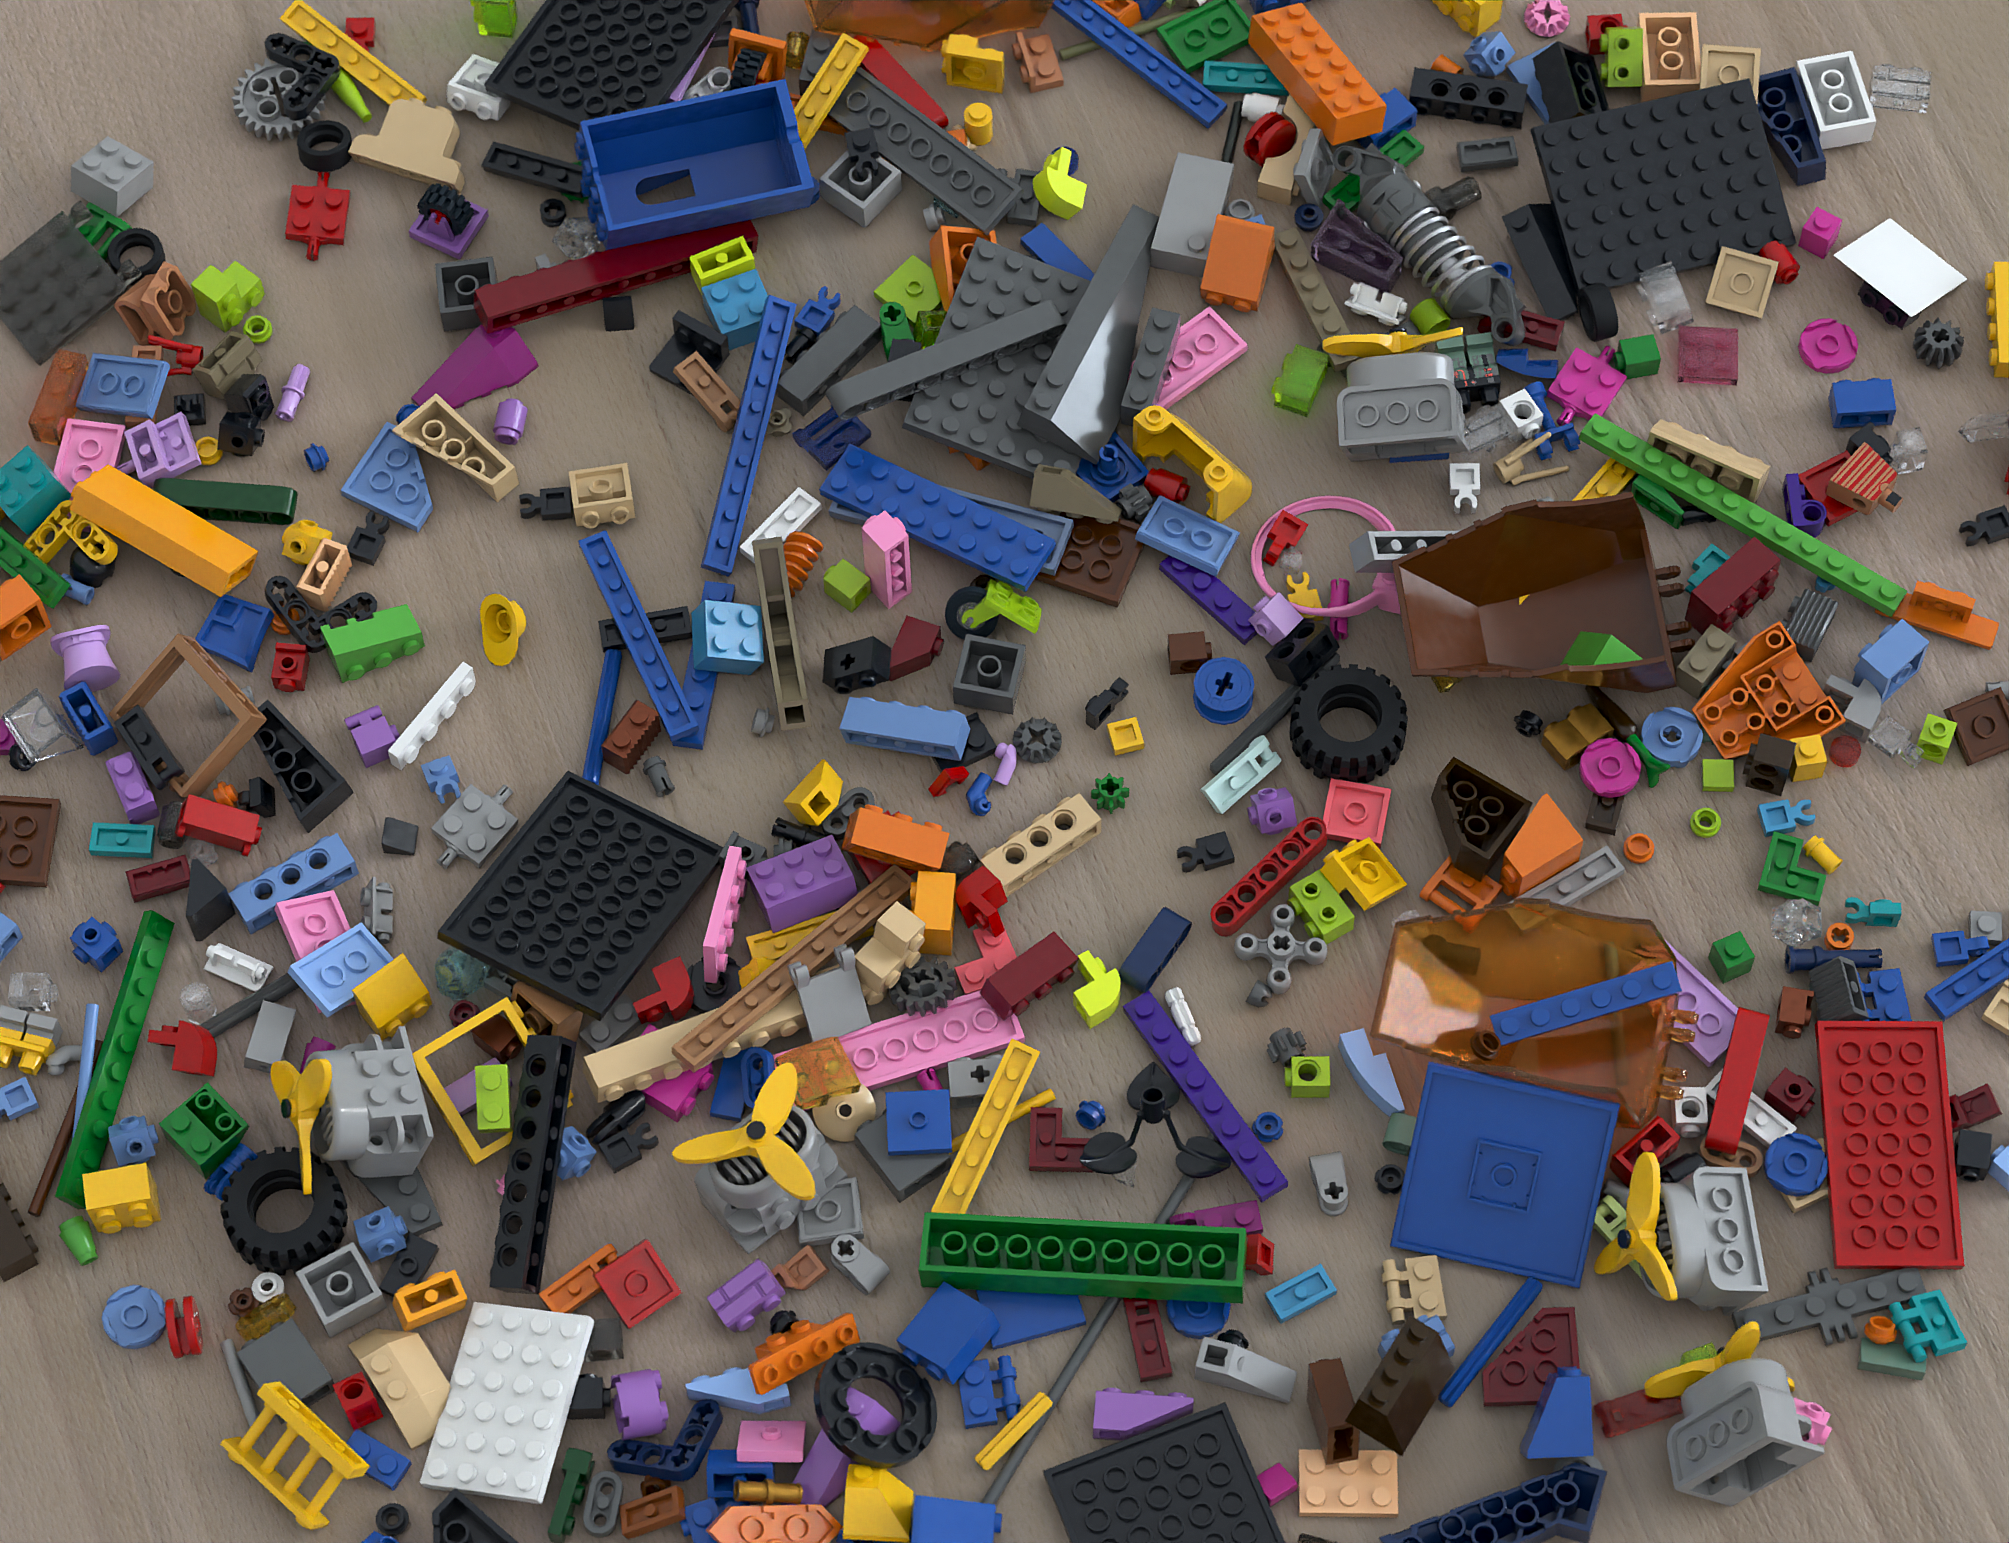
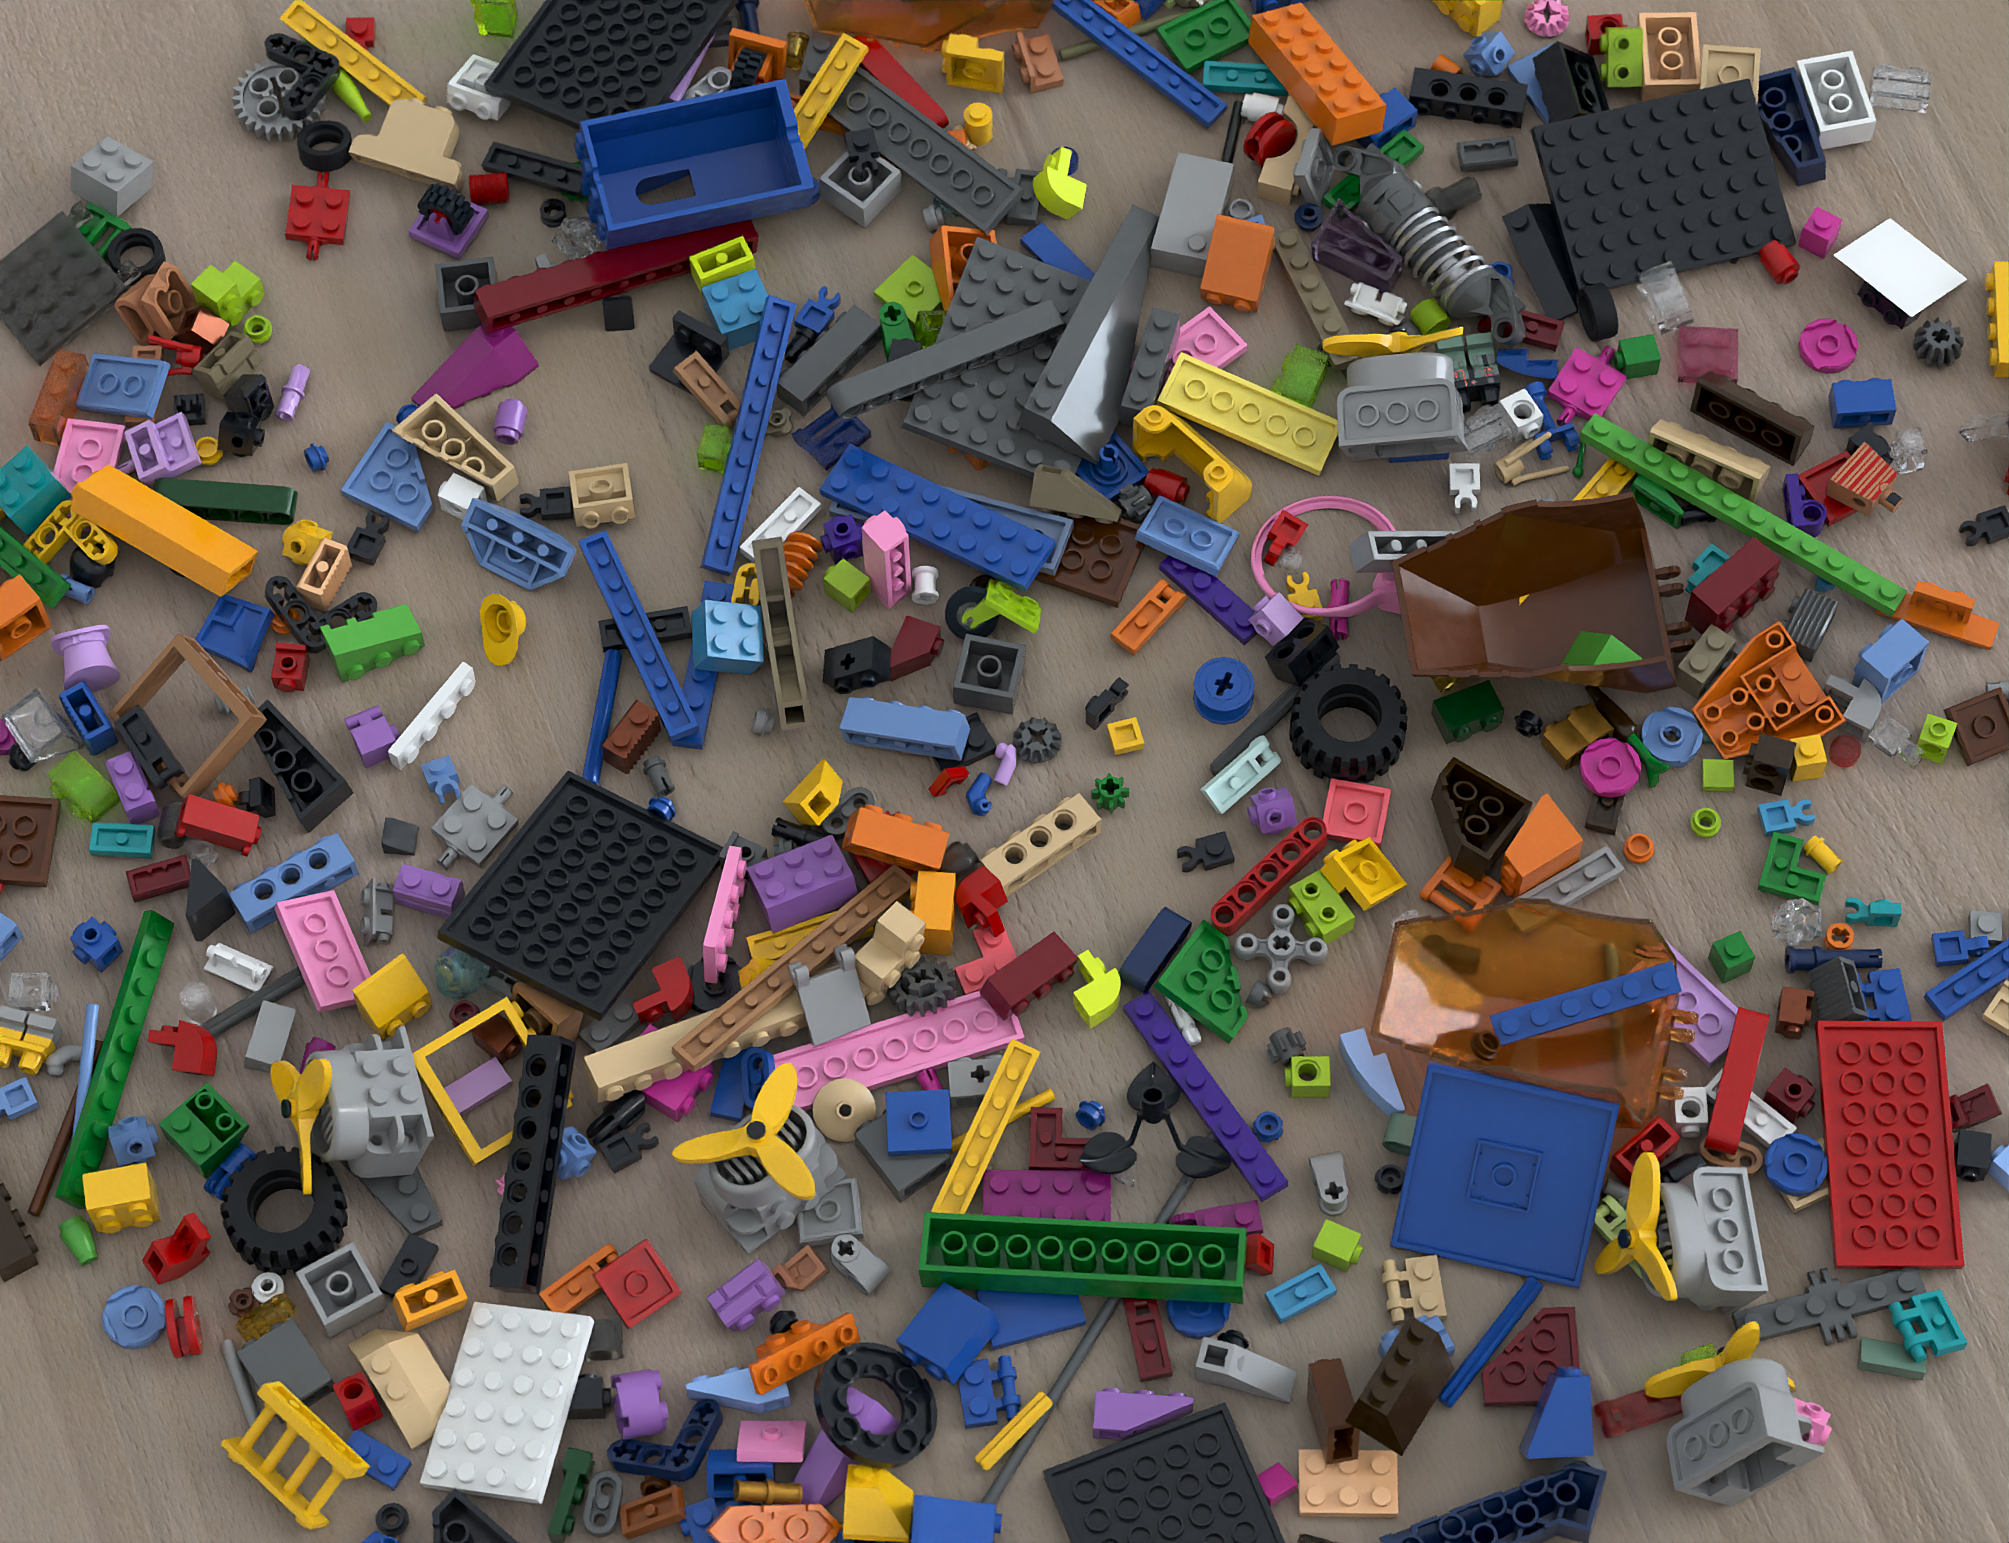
(82, 787): none -> clear neon green brick
(178, 1253): none -> red brick
(202, 329): none -> copper brick
(339, 967): light blue plate -> none
(381, 1233): medium blue brick -> none
(428, 891): none -> medium lavender brick
(457, 495): none -> white brick
(489, 188): none -> red piece
(493, 1098): lime brick -> none
(516, 545): none -> medium blue wedge
(663, 807): none -> blue plate
(714, 447): none -> clear neon green brick
(740, 587): none -> yellow beam
(821, 1072): clear yellow slope -> none
(842, 538): none -> dark purple brick
(925, 585): none -> white bush
(1048, 1194): none -> magenta plate
(1147, 617): none -> orange plate
(1187, 652): reddish brown brick -> none
(1206, 982): none -> green plate
(1249, 413): none -> light yellow plate
(1337, 1246): none -> lime brick
(1467, 712): none -> dark green brick
(1578, 470): none -> green hinge
(1741, 282): tan plate -> none
(1751, 417): none -> dark brown slope
(1880, 1330): orange plate -> none

